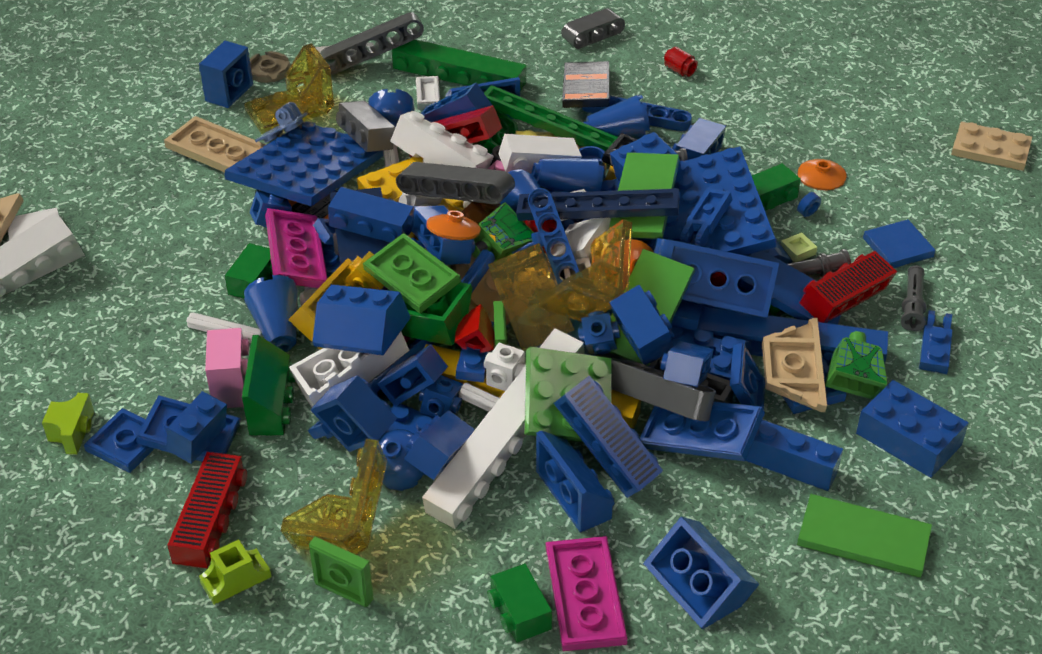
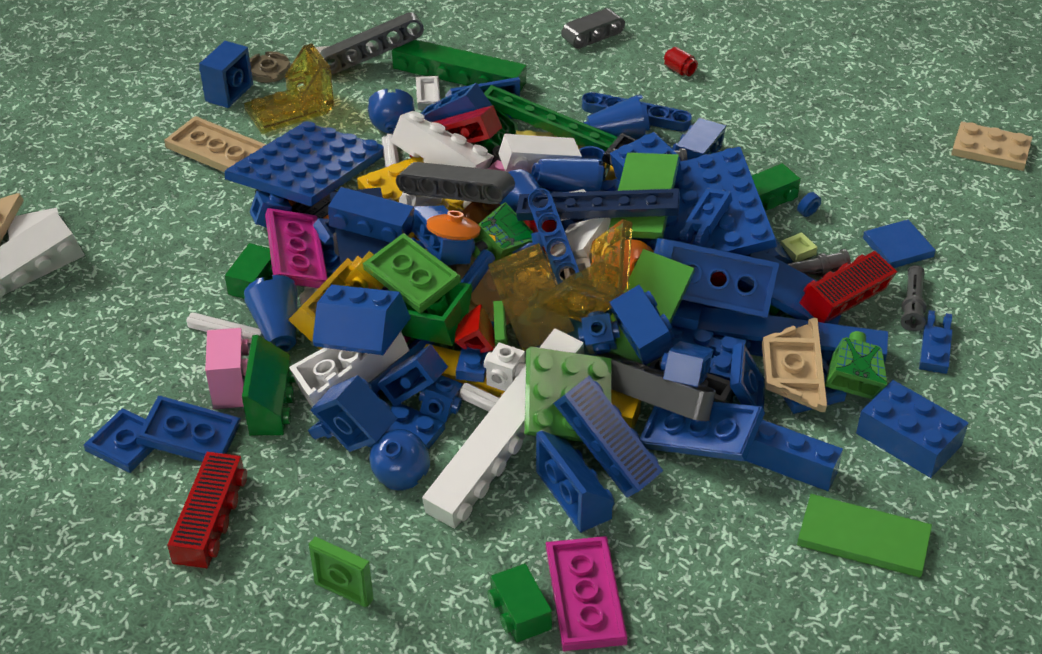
(69, 422): lime brick -> none
(196, 427): blue brick -> none
(233, 571): lime brick -> none
(288, 118): medium blue hinge -> none
(342, 519): clear yellow bracket -> none
(365, 125): dark grey brick -> none
(437, 443): blue brick -> none
(586, 84): tile -> none
(700, 572): blue slope -> none
(822, 174): orange dish -> none

